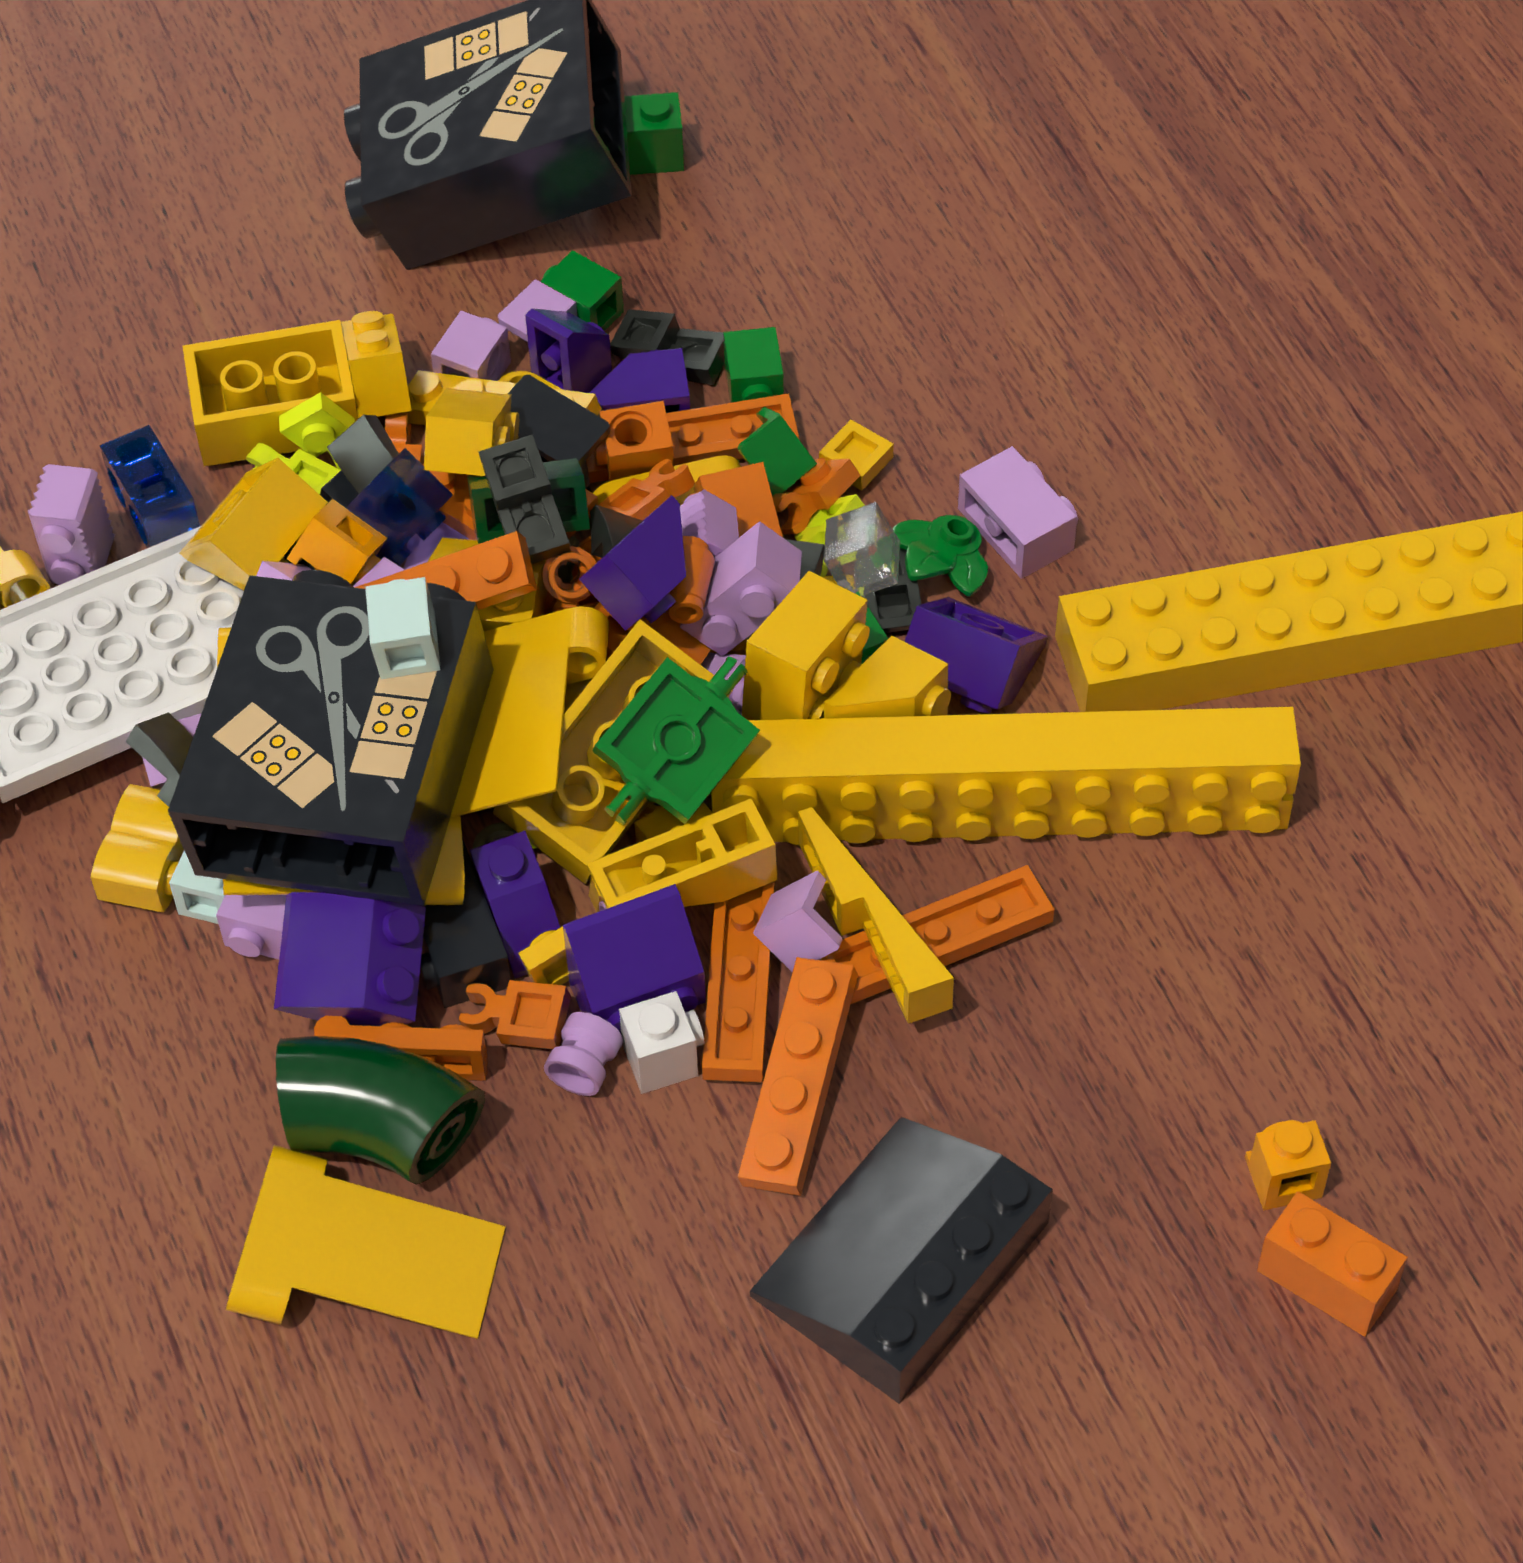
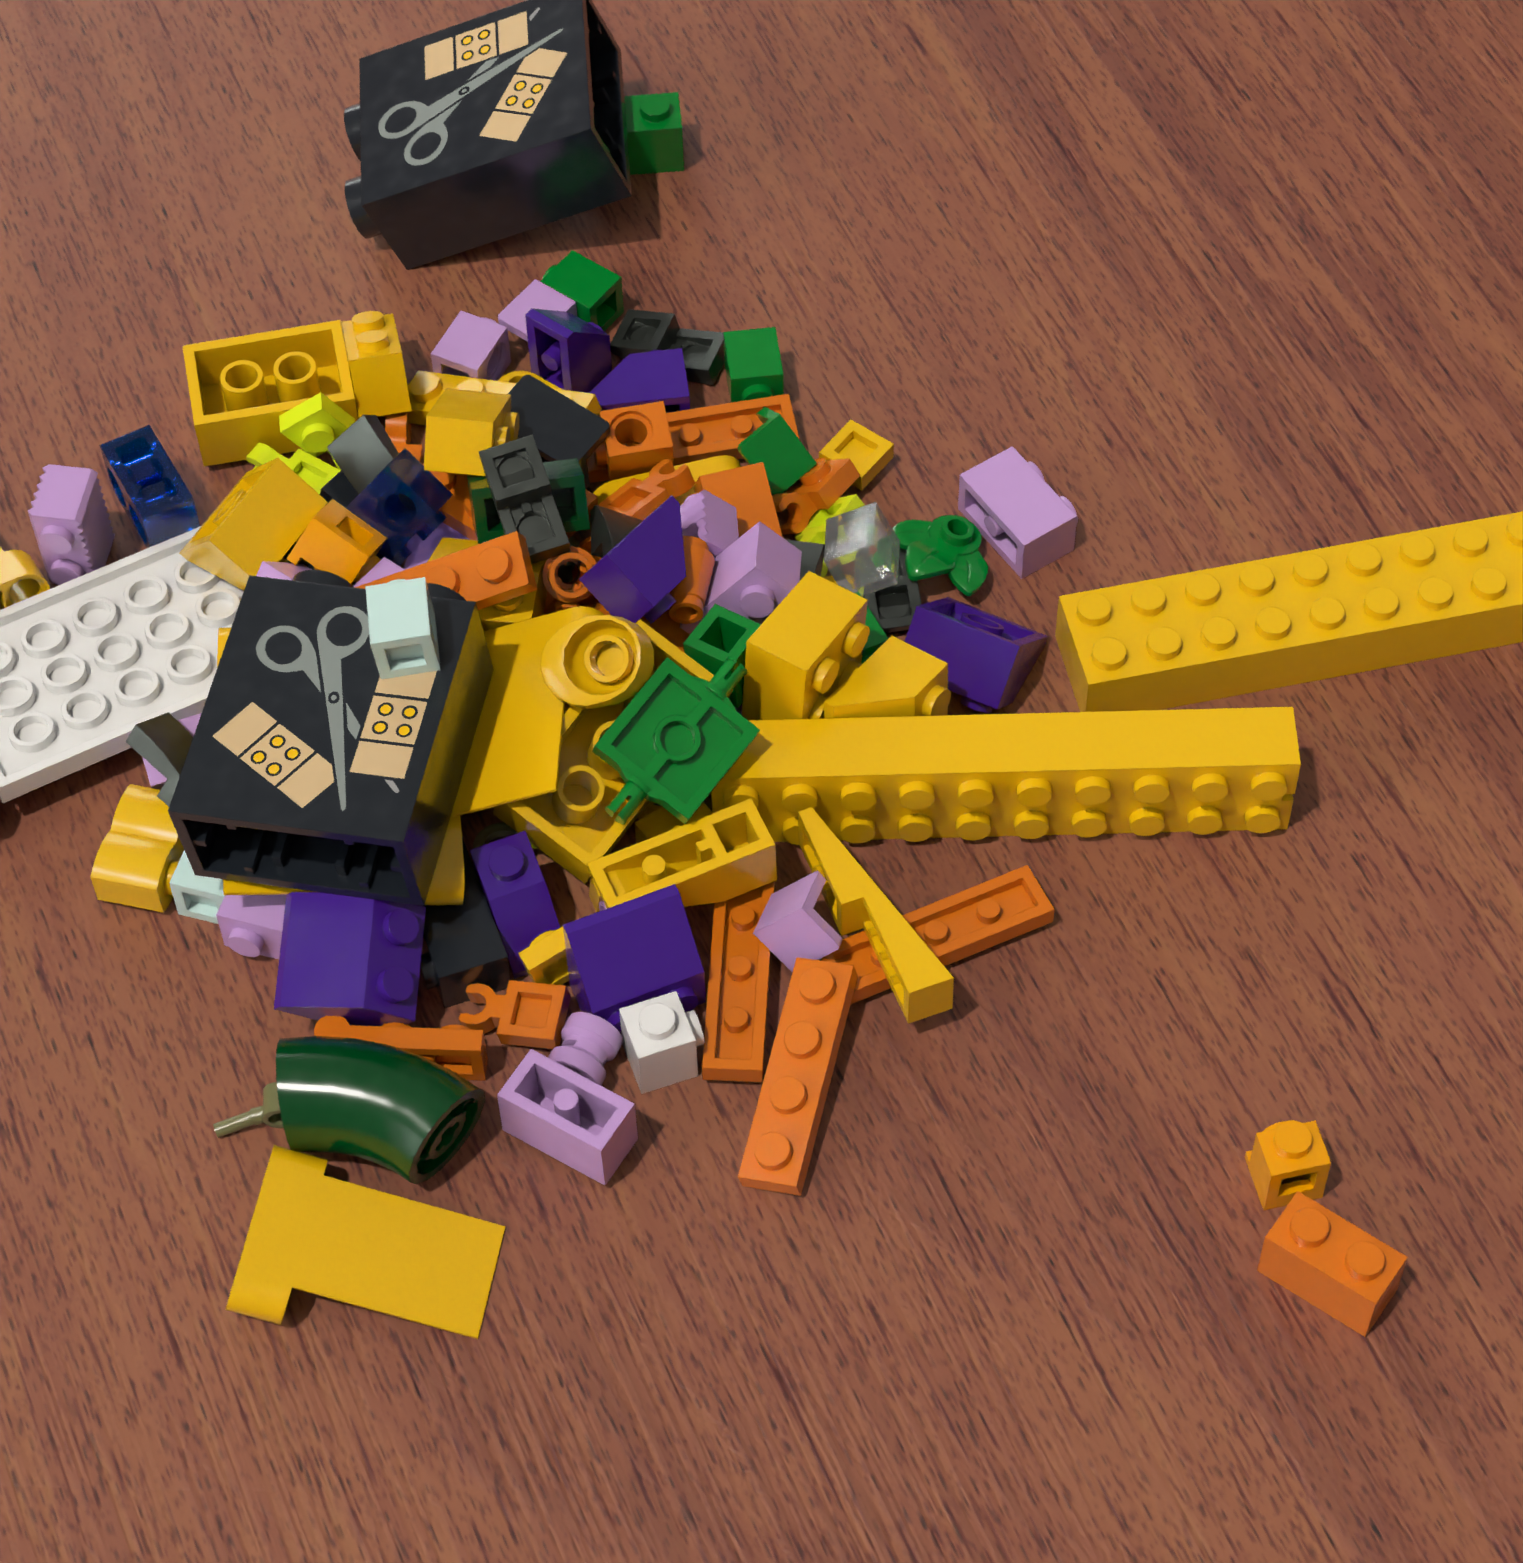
(267, 1114): none -> olive hand
(568, 1116): none -> lavender brick
(597, 661): none -> yellow hat
(718, 637): none -> green brick
(905, 1253): black slope -> none

